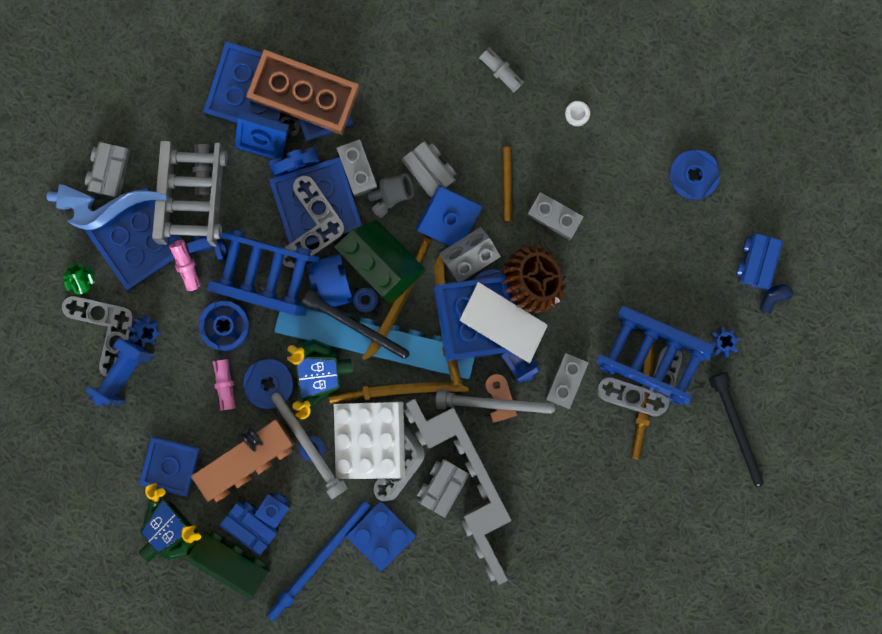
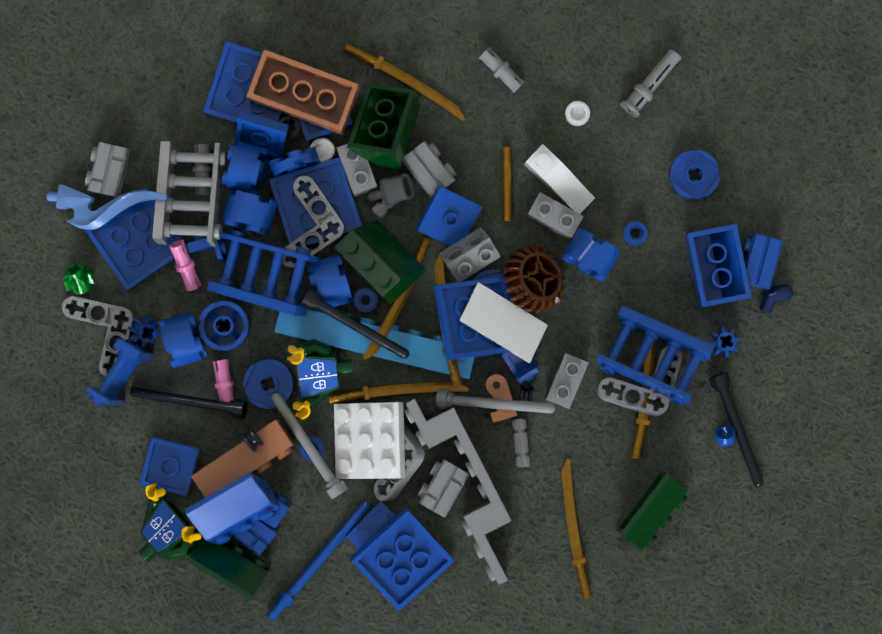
(182, 339): none -> blue brick
(233, 508): none -> slope
(235, 408): none -> black piece
(246, 167): none -> blue brick
(250, 211): none -> blue brick
(324, 149): none -> white tile
(384, 124): none -> dark green slope
(402, 559): none -> blue plate
(404, 77): none -> pearl gold sword
(521, 442): none -> light grey axle
(526, 394): none -> black bush
(559, 179): none -> white slope
(578, 559): none -> pearl gold sword
(590, 254): none -> blue brick
(635, 225): none -> blue plate
(643, 91): none -> light grey pin
(653, 511): none -> dark green slope
(717, 266): none -> blue slope
(725, 430): none -> blue hinge

